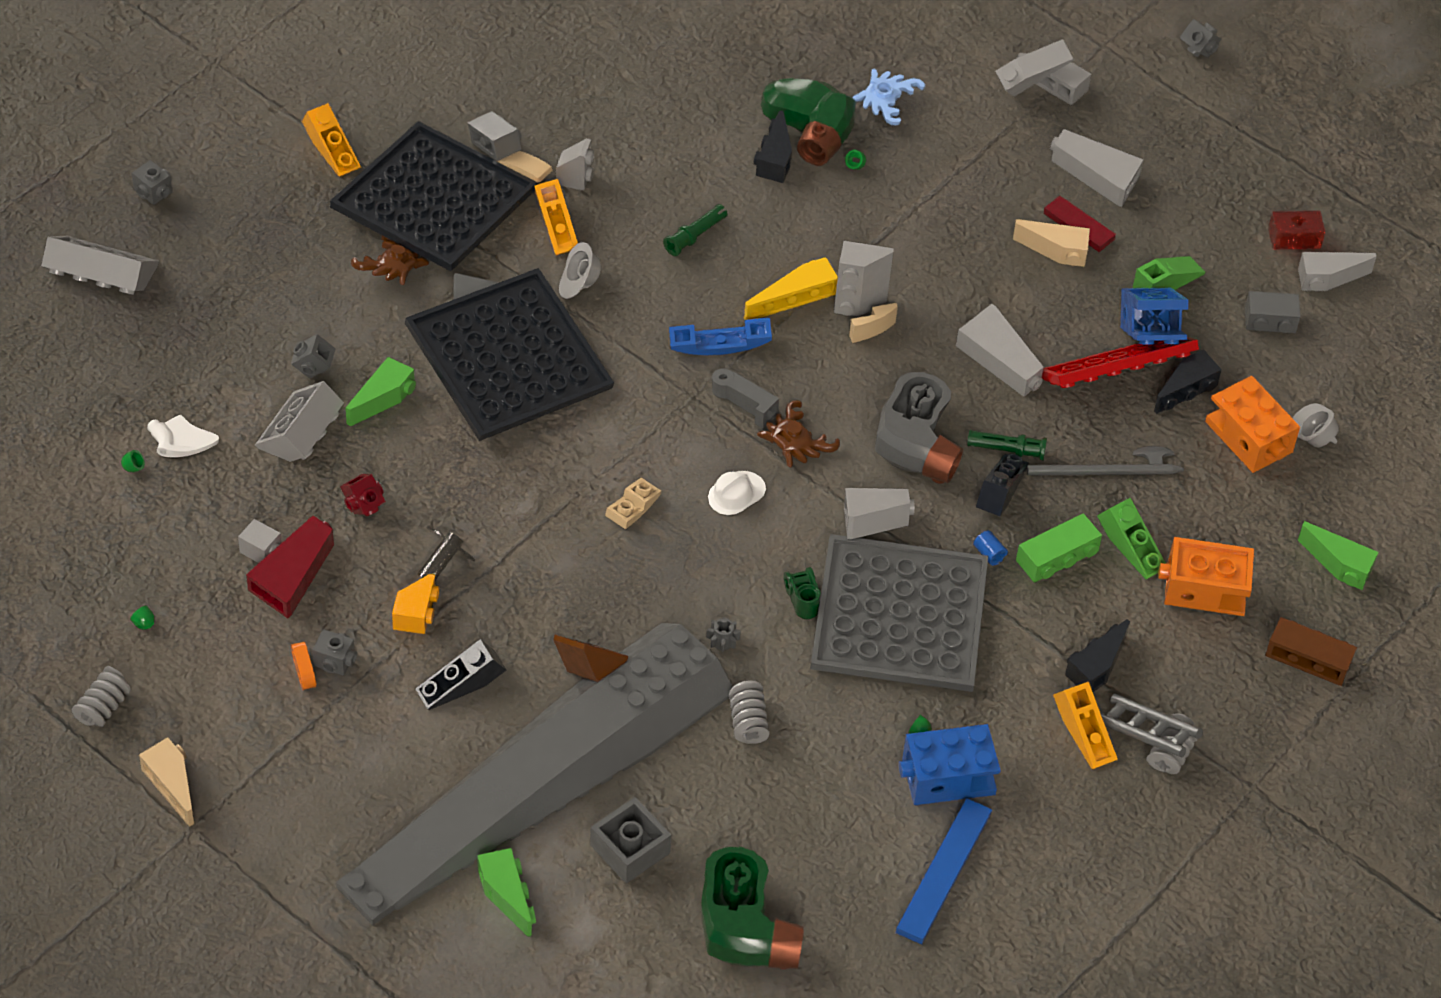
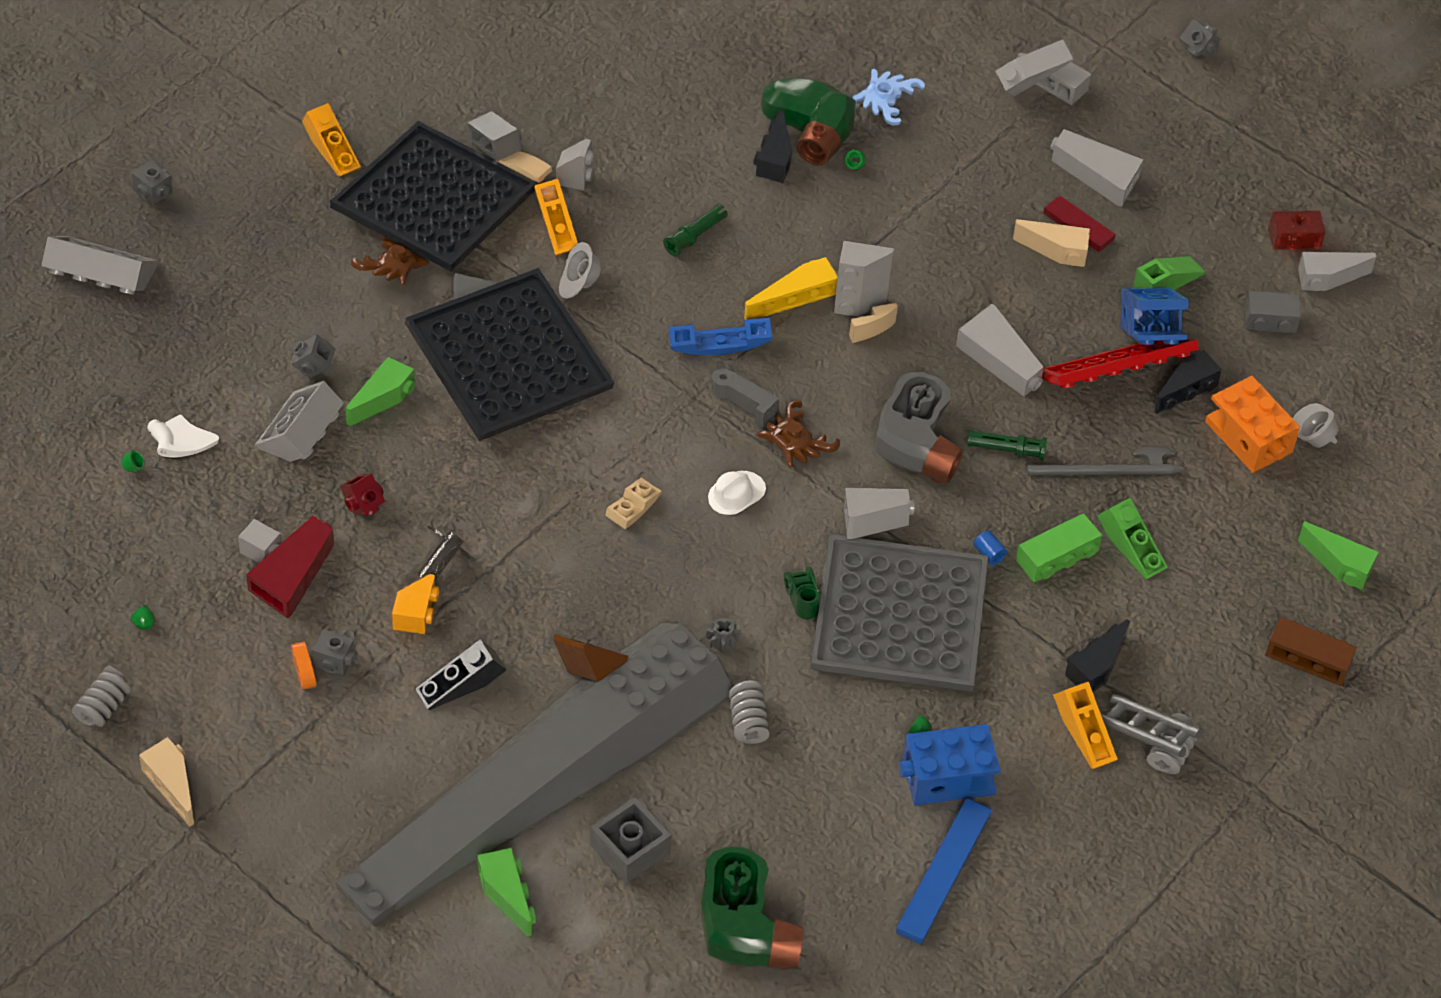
(1001, 484): black slope -> none
(1208, 576): orange torso -> none

